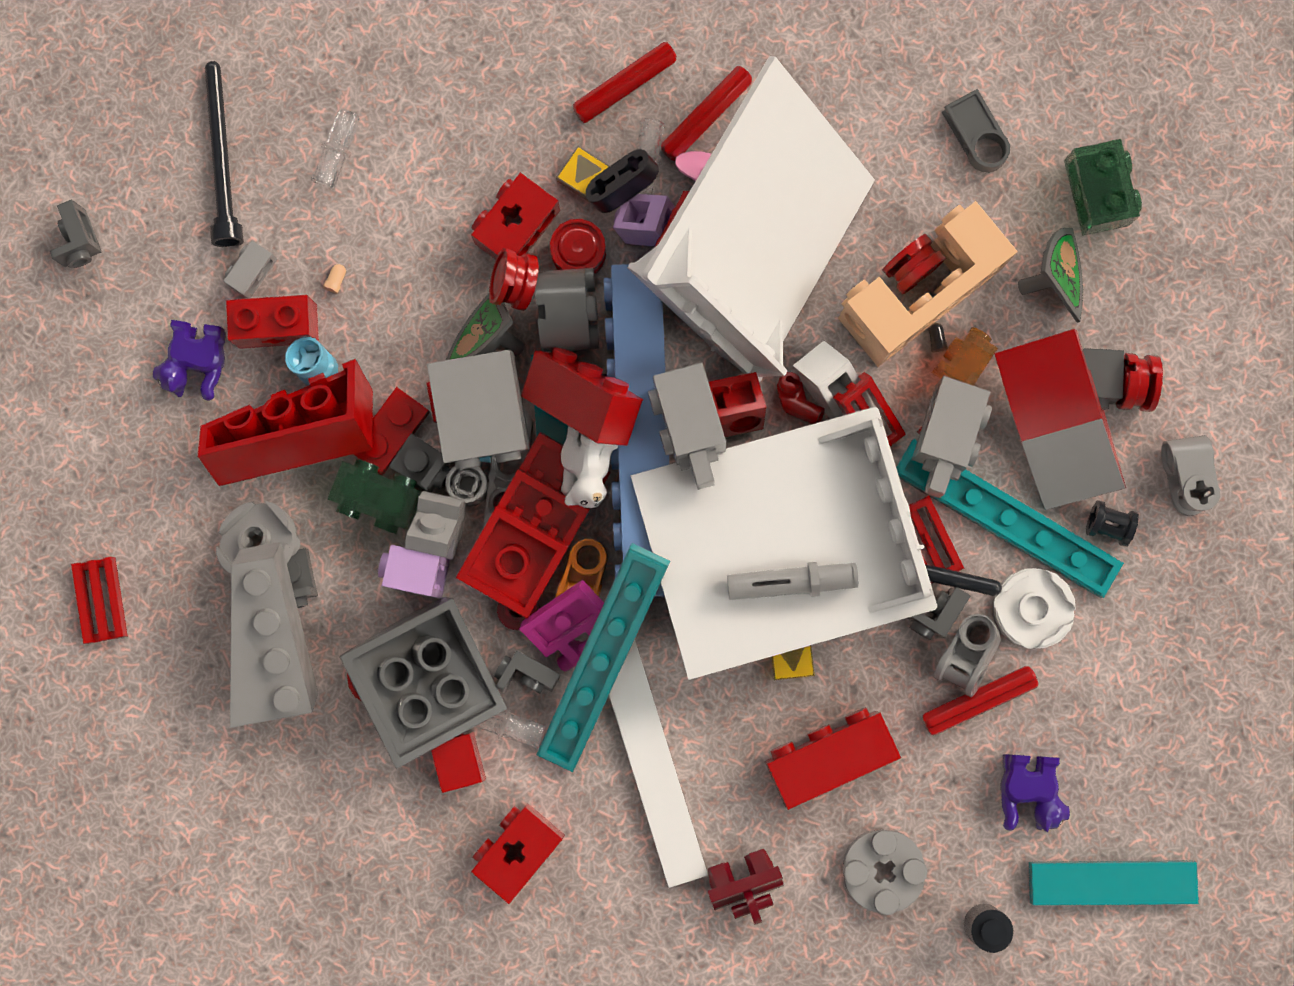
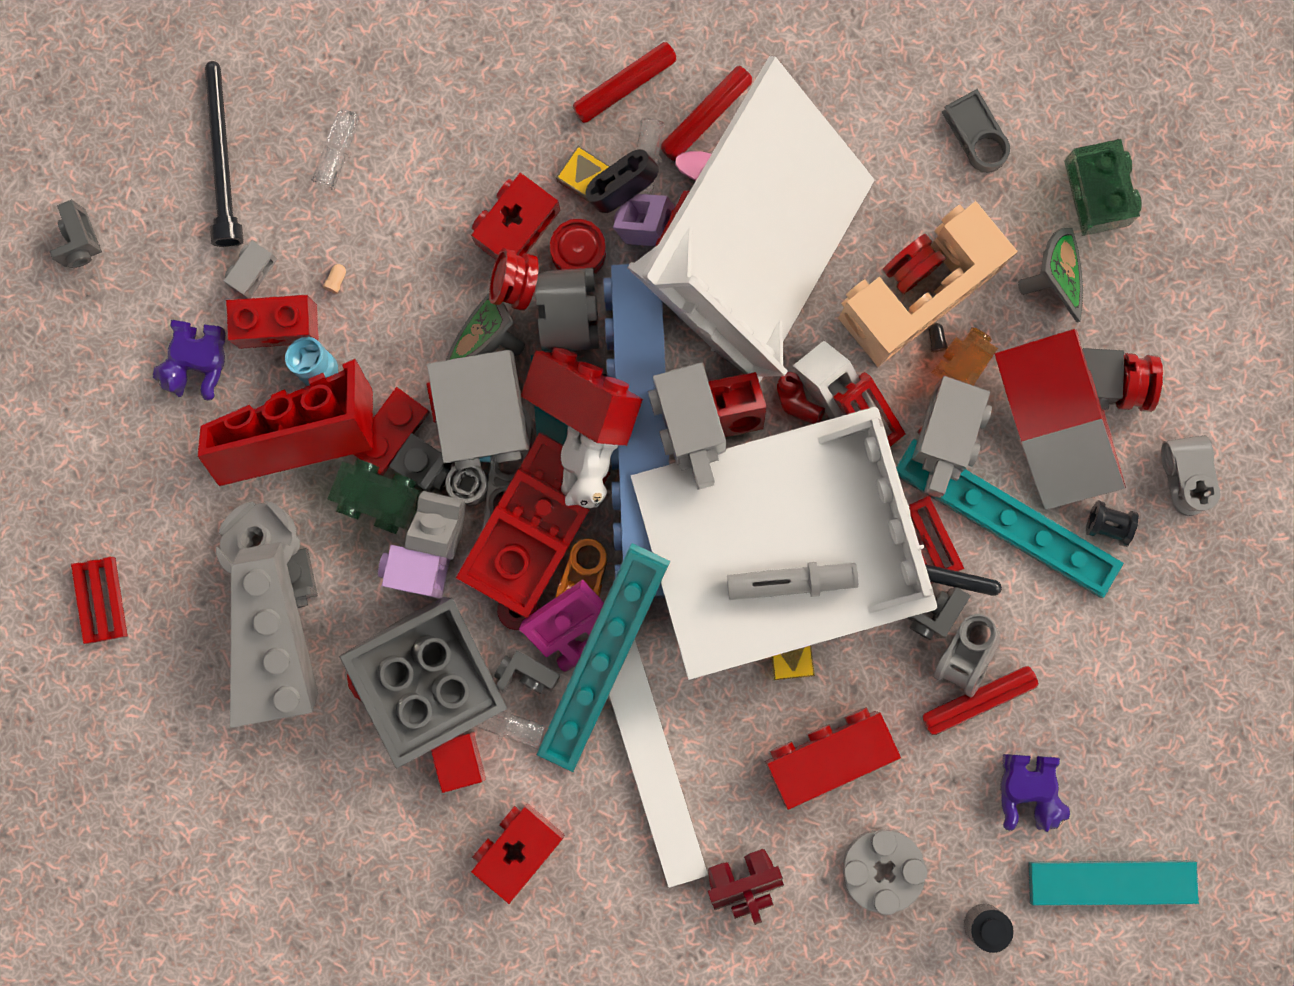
(1019, 613): white tile -> none

